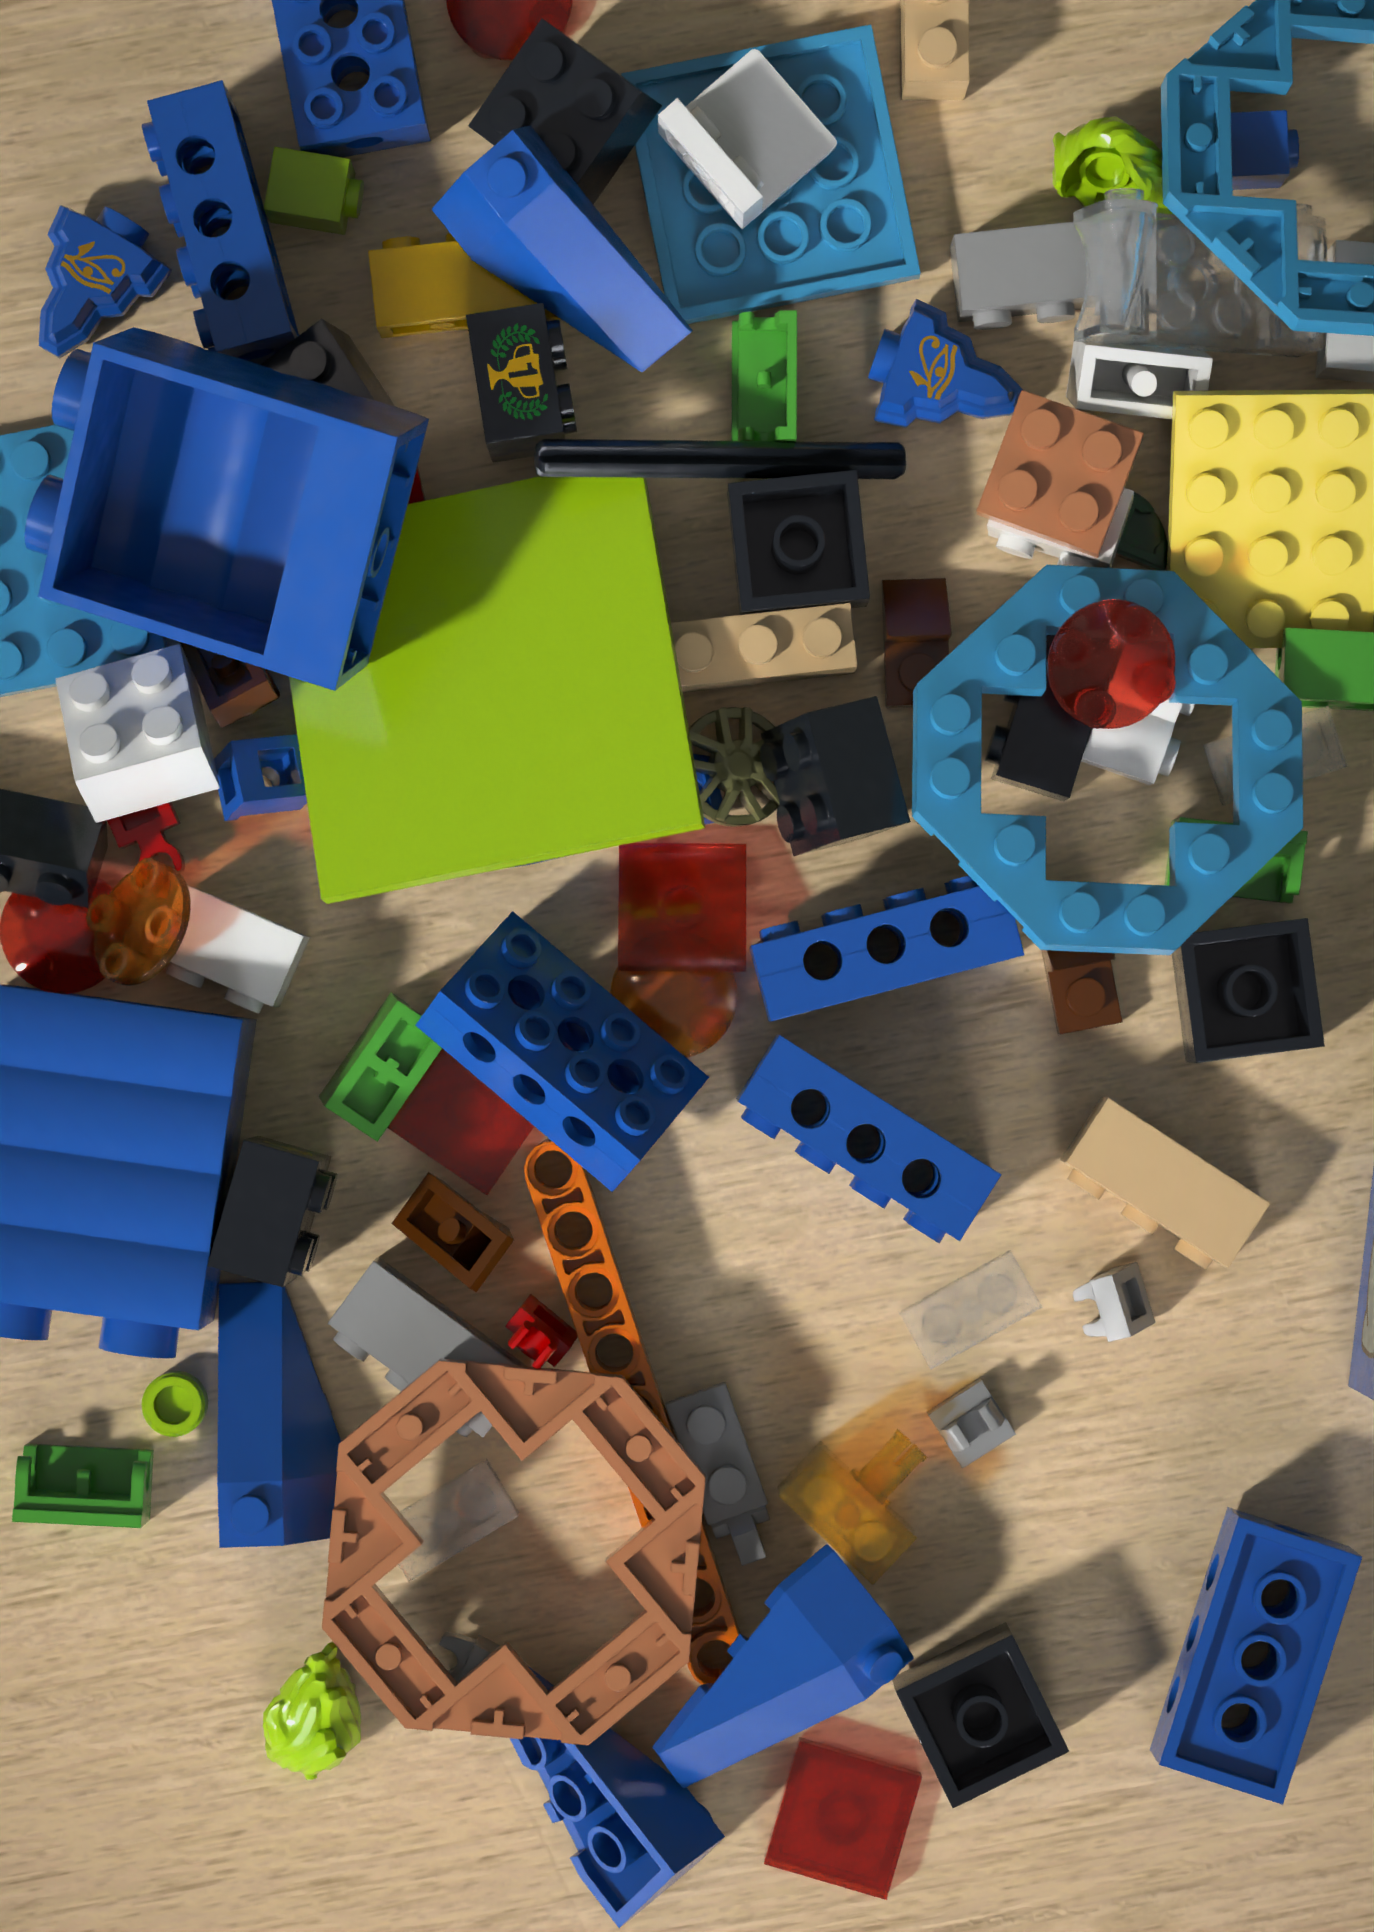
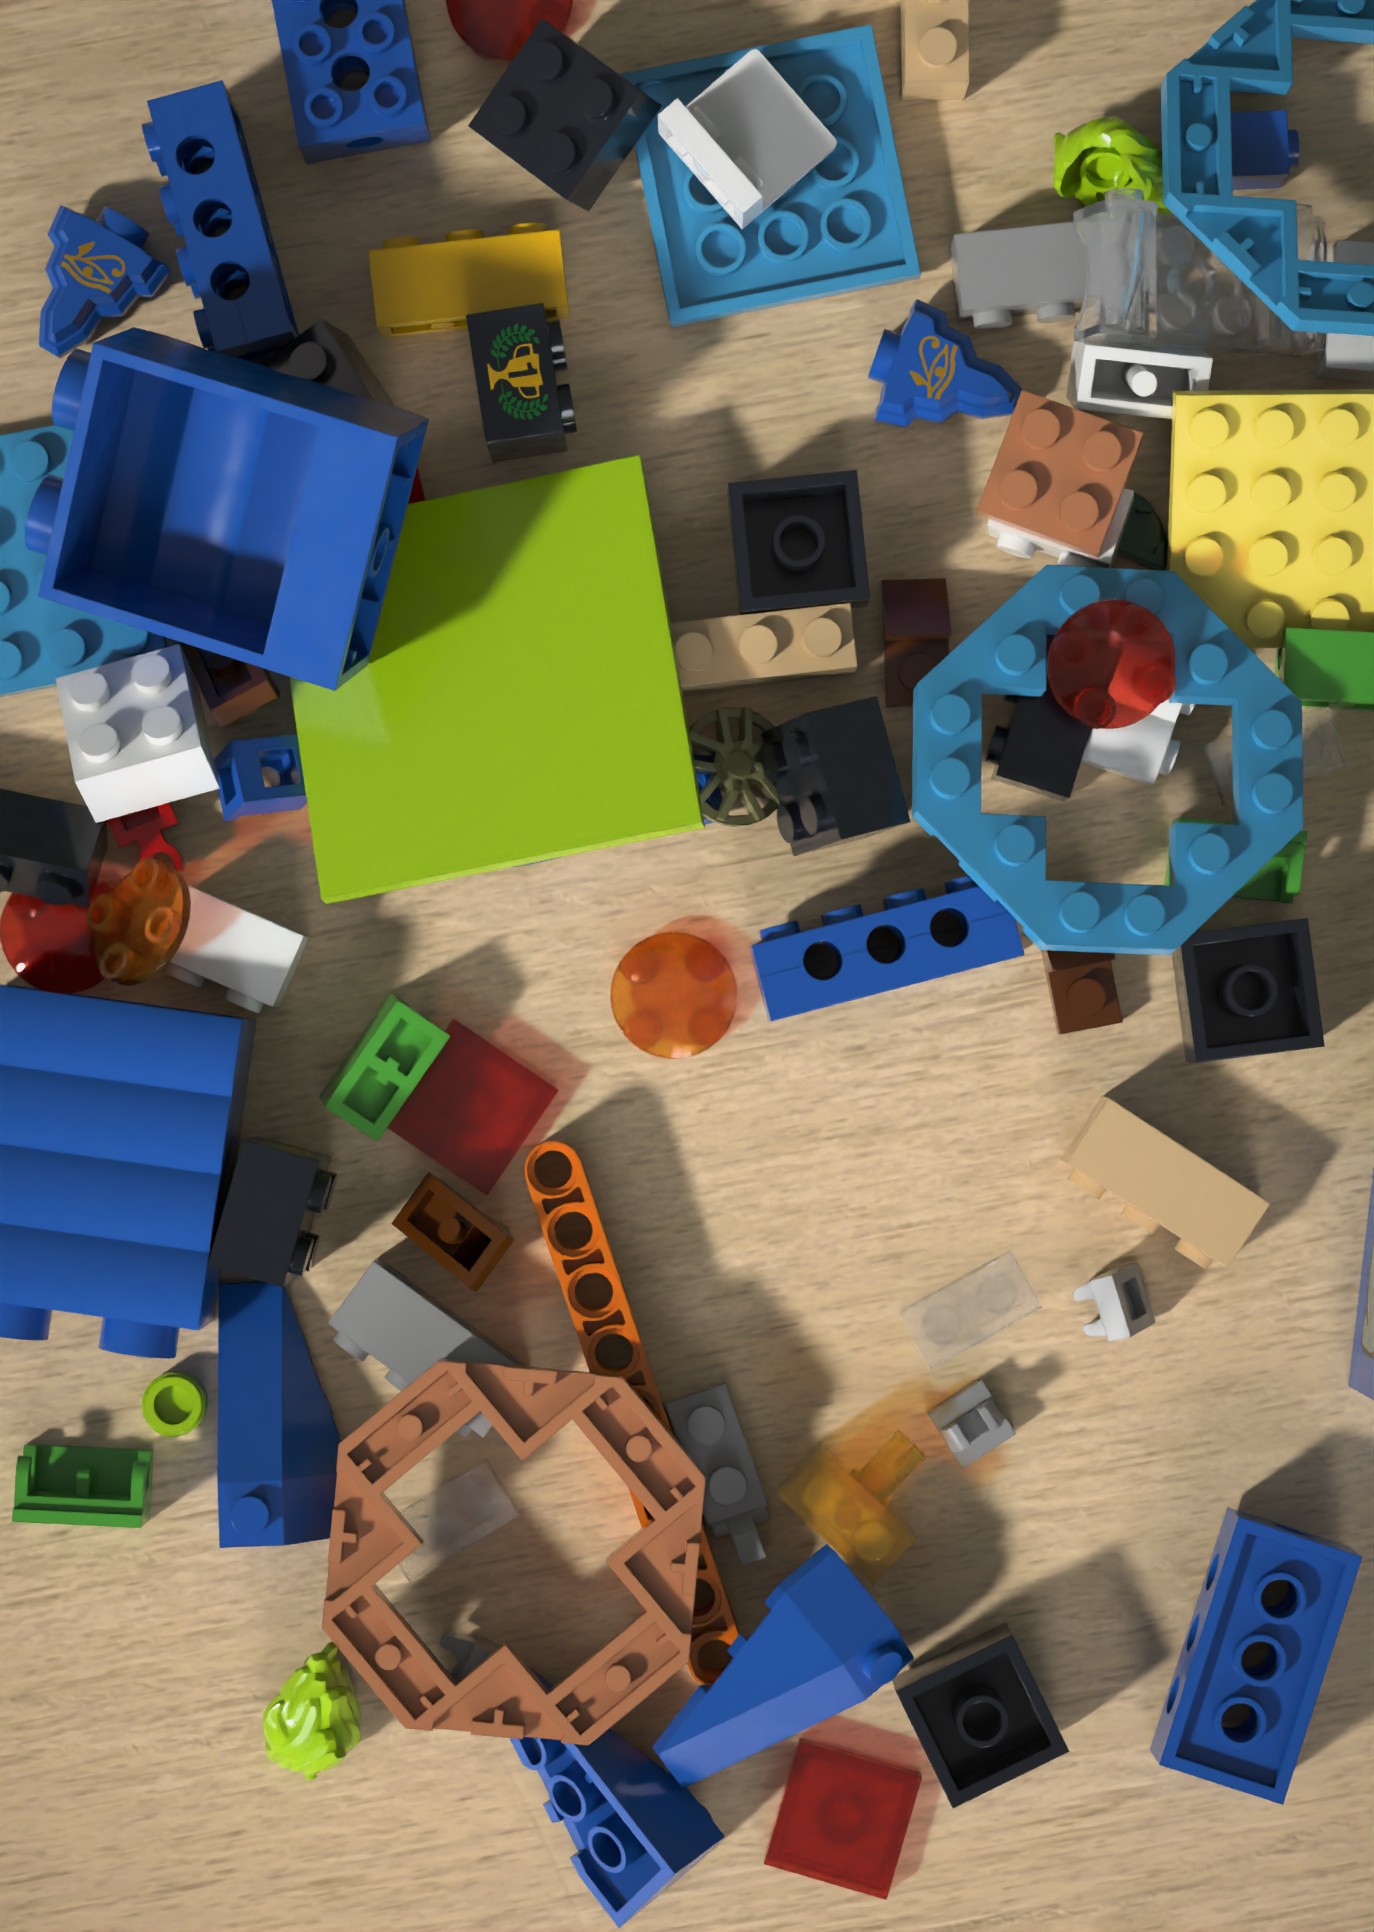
(312, 191): lime brick -> none
(540, 1333): red plate -> none
(548, 241): blue wedge -> none
(561, 1051): blue brick -> none
(682, 907): clear red tile -> none
(715, 458): black axle -> none
(764, 377): bright green hinge -> none
(958, 1180): blue brick -> none

